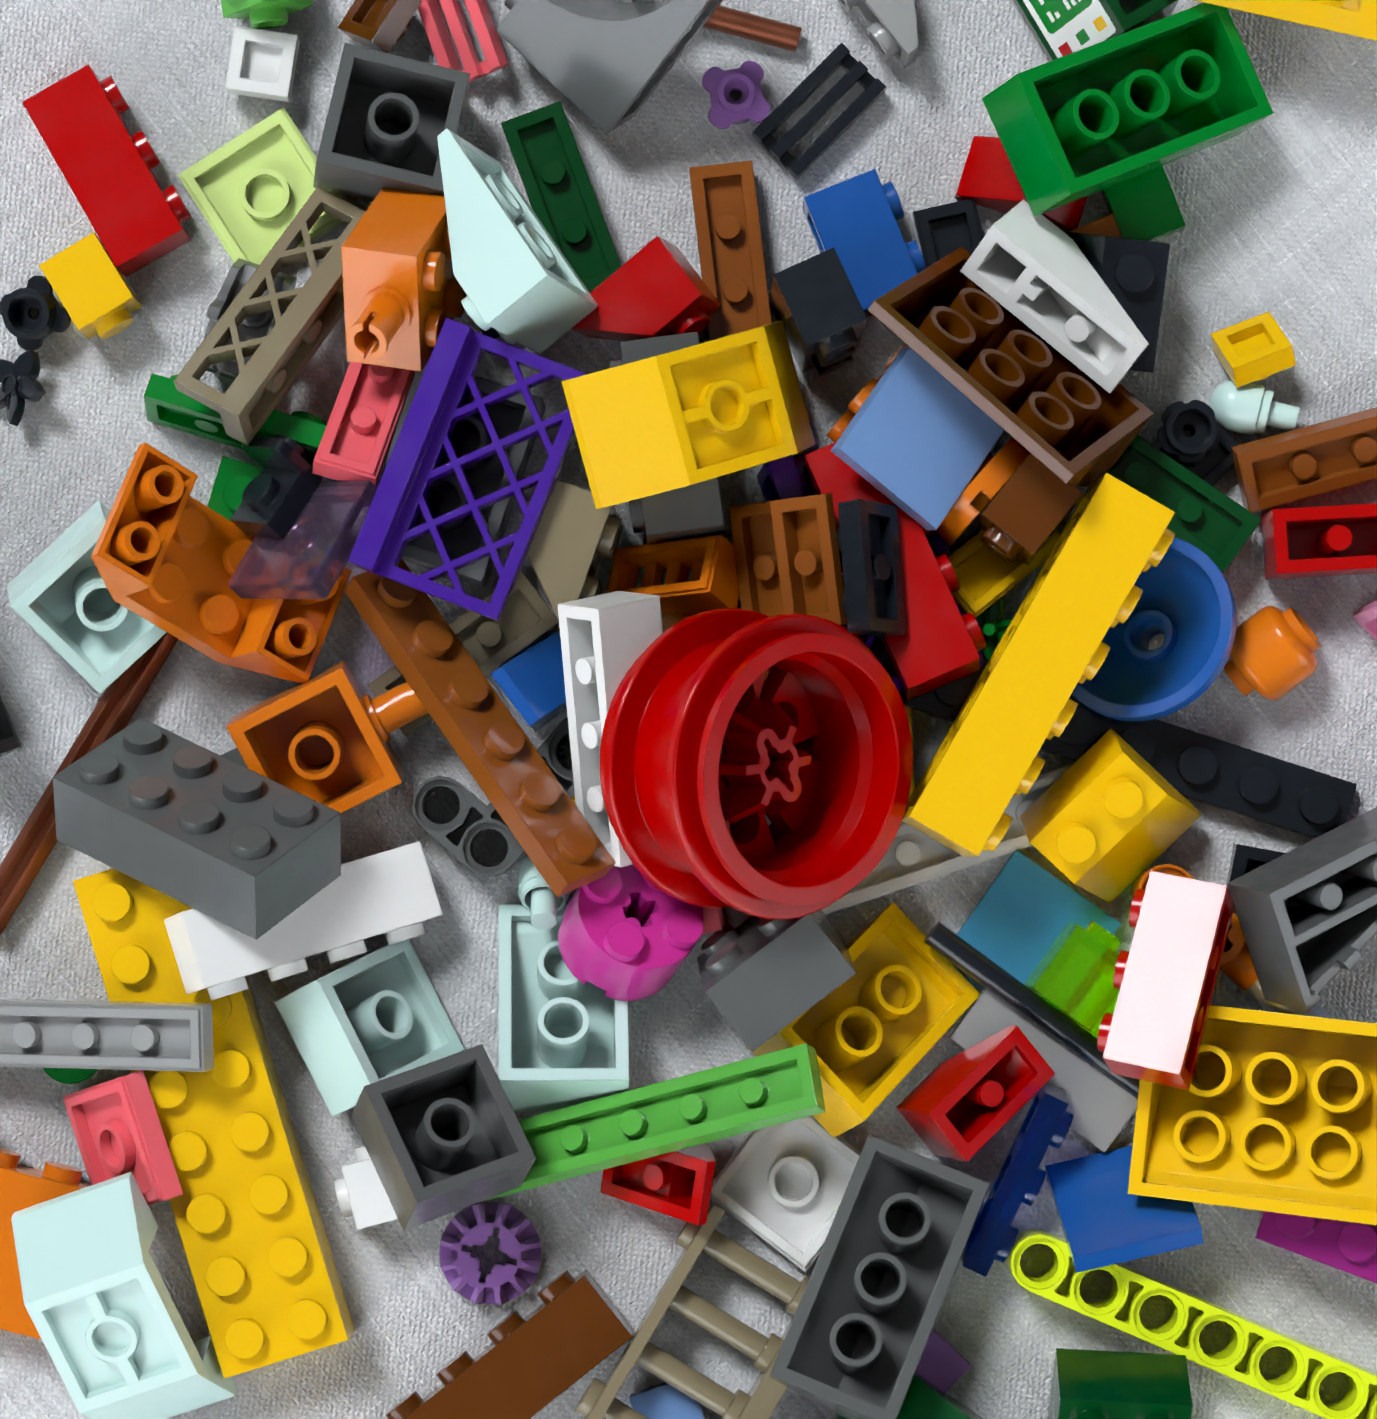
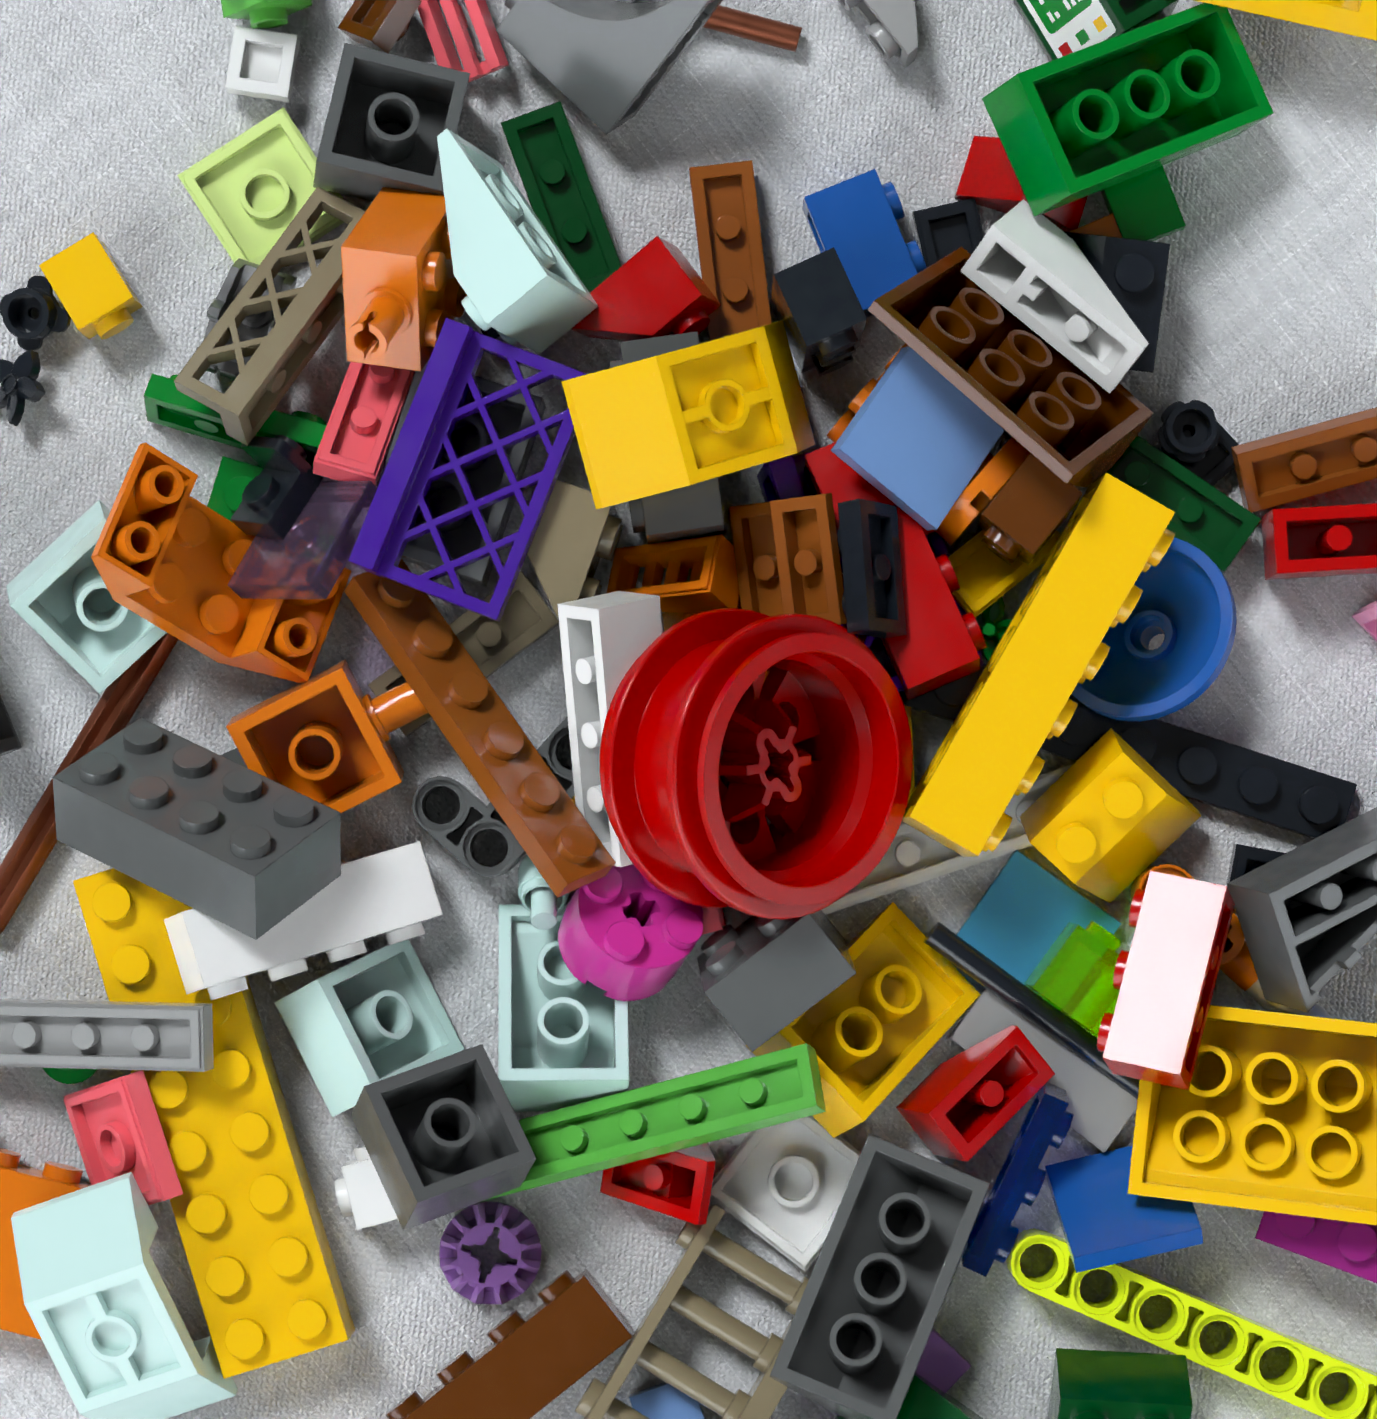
(109, 169): red brick -> none
(535, 682): blue slope -> none
(727, 111): medium lavender plate -> none
(855, 73): black tile -> none
(1250, 409): light aqua cylinder -> none
(1253, 349): yellow plate -> none
(1272, 653): orange head -> none

